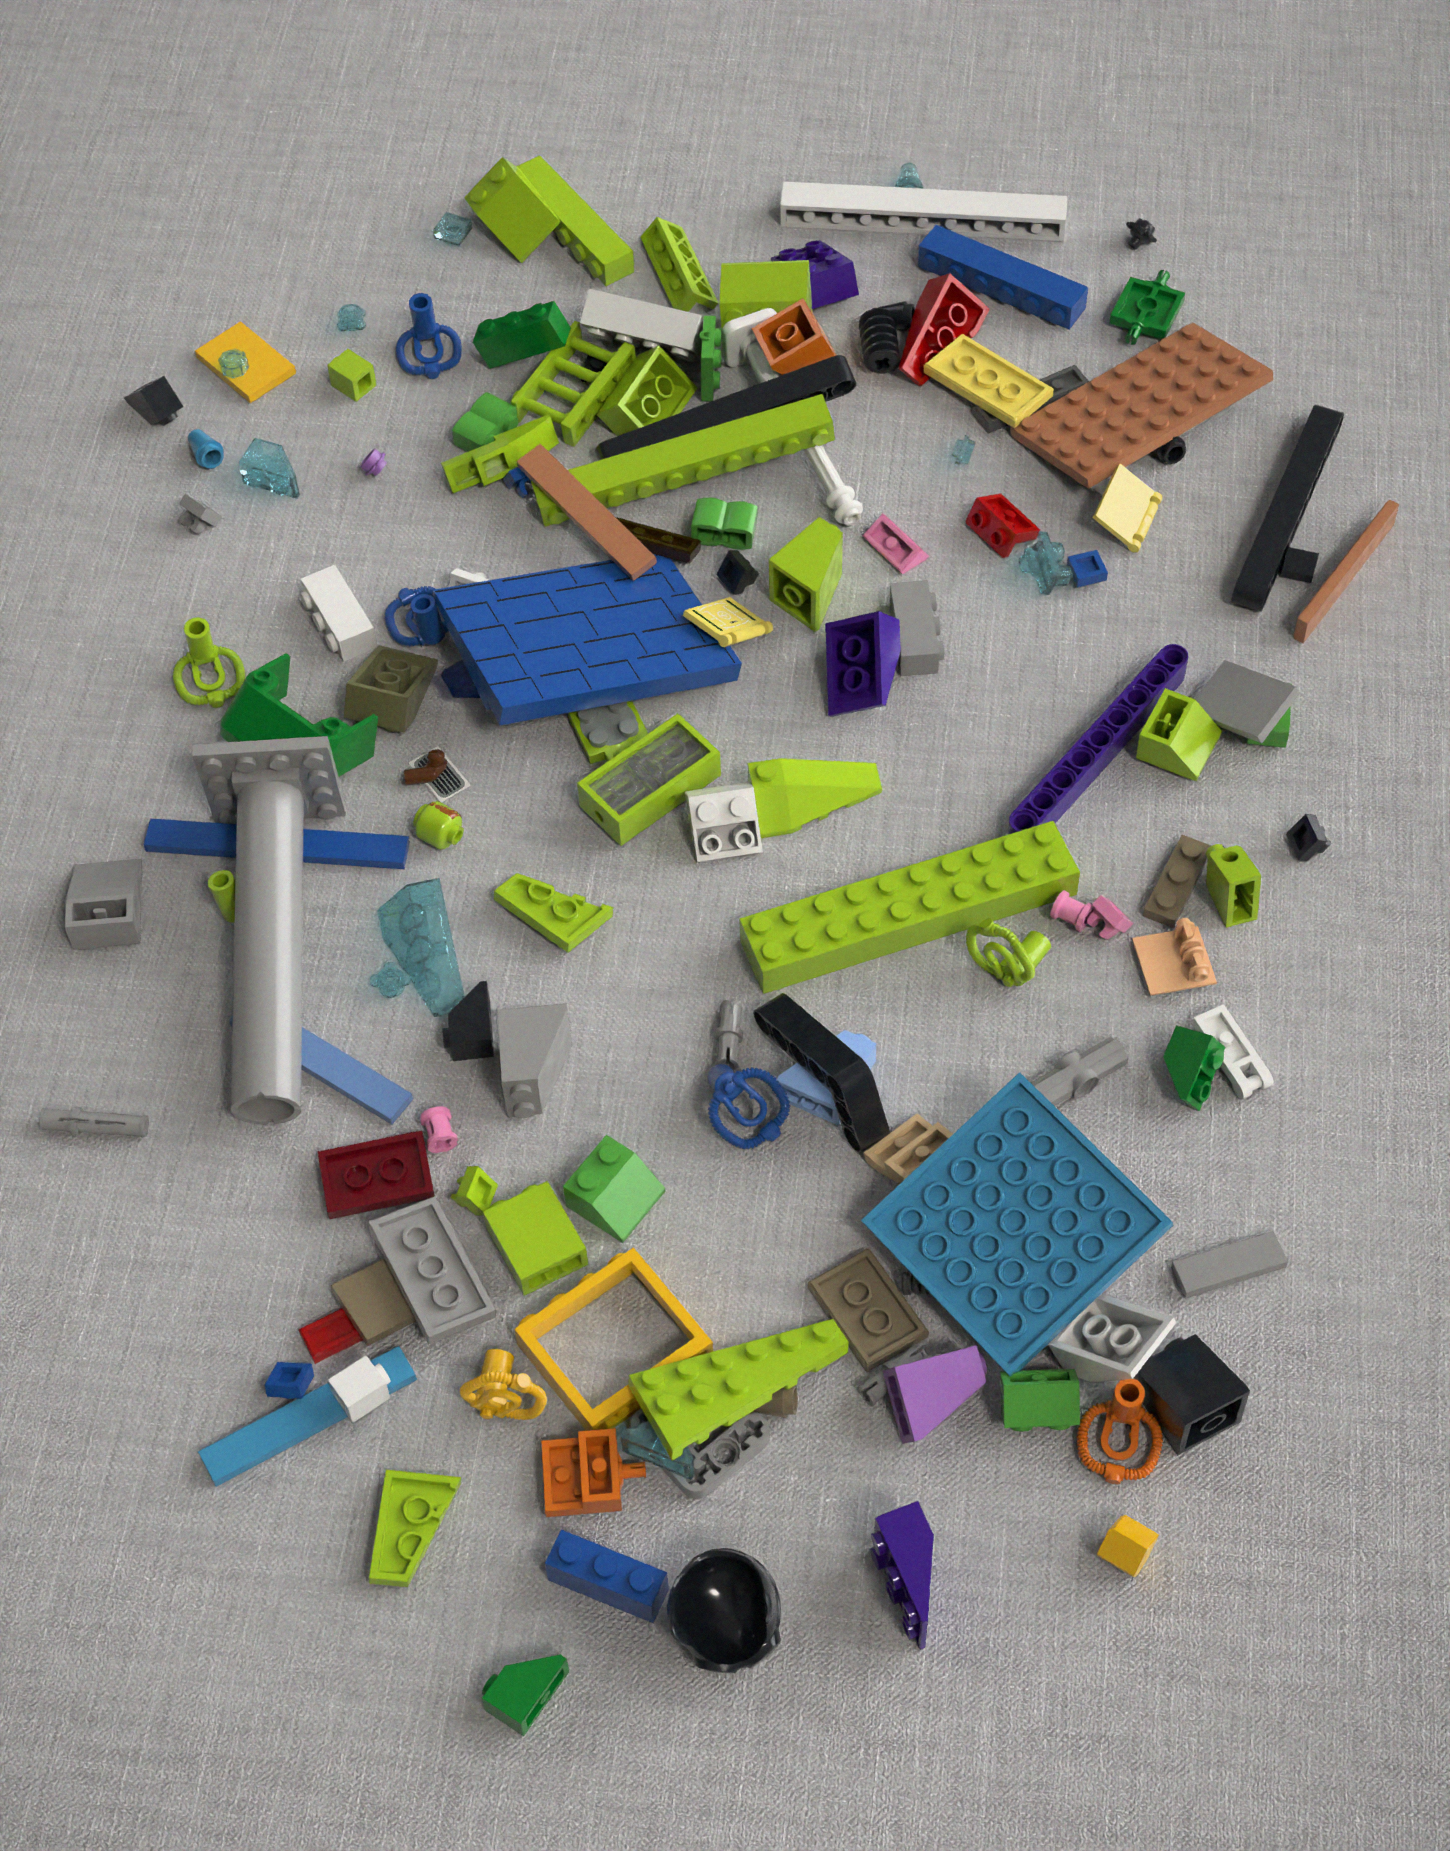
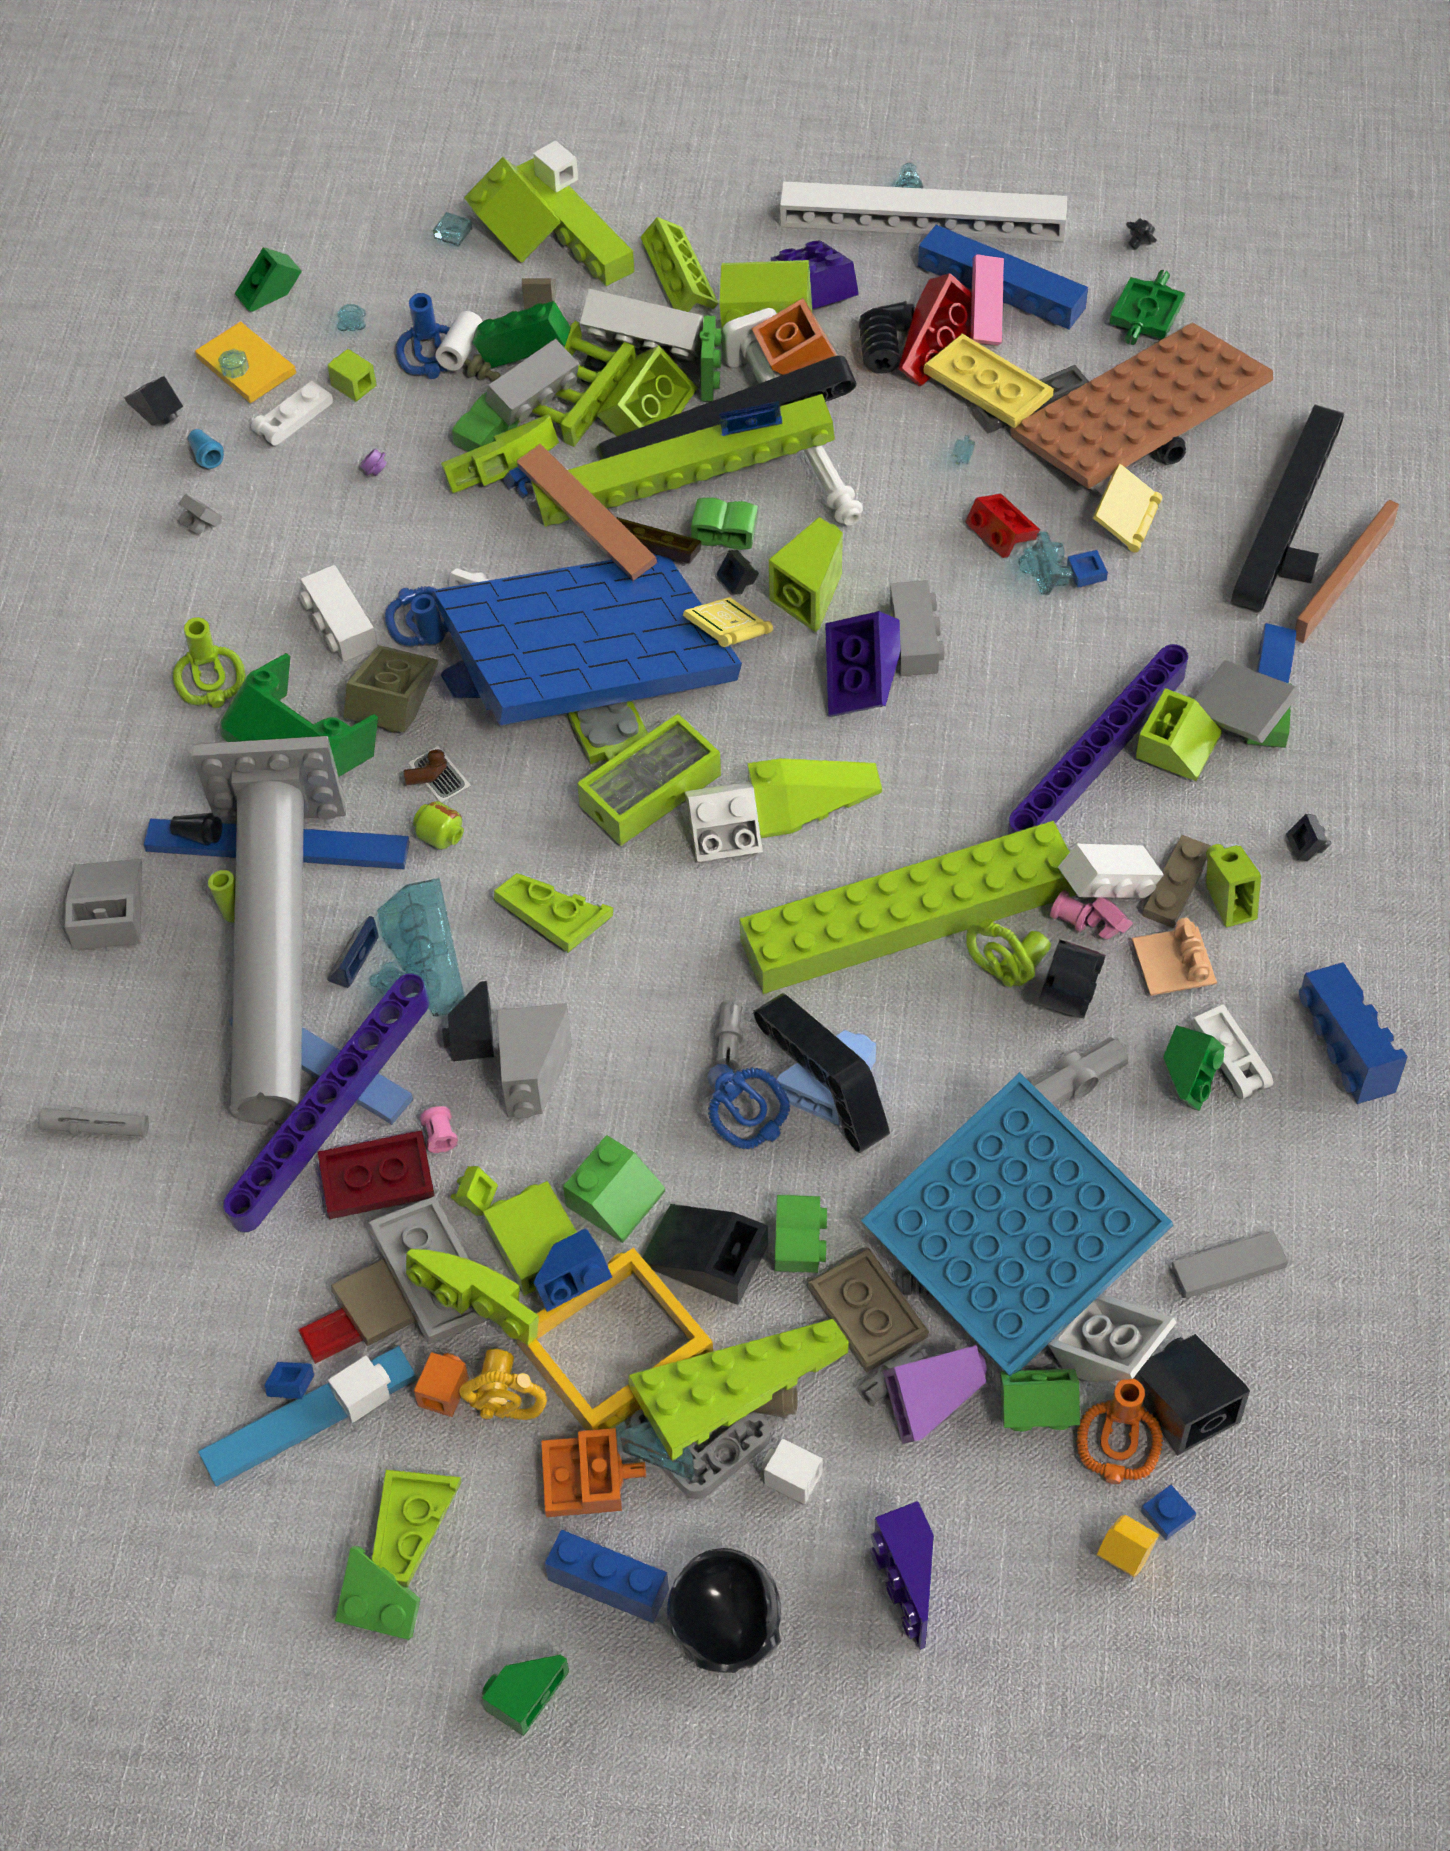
(201, 828): none -> black cone
(267, 279): none -> green slope
(268, 468): clear light blue slope -> none
(292, 413): none -> white plate
(326, 1116): none -> dark purple beam
(354, 953): none -> dark blue slope
(375, 1599): none -> bright green wing
(440, 1383): none -> orange brick
(458, 341): none -> white brick
(465, 1283): none -> lime slope
(483, 370): none -> olive hair
(532, 382): none -> light grey brick
(538, 291): none -> dark tan slope
(555, 166): none -> white brick
(571, 1269): none -> blue slope
(708, 1249): none -> black slope
(750, 418): none -> clear blue slope
(792, 1470): none -> white brick
(798, 1234): none -> bright green brick
(894, 544): bright pink slope -> none
(906, 1148): tan slope -> none
(987, 299): none -> bright pink tile
(1071, 979): none -> black brick
(1111, 871): none -> white brick
(1168, 1512): none -> blue plate
(1276, 652): none -> blue slope
(1352, 1033): none -> blue wedge

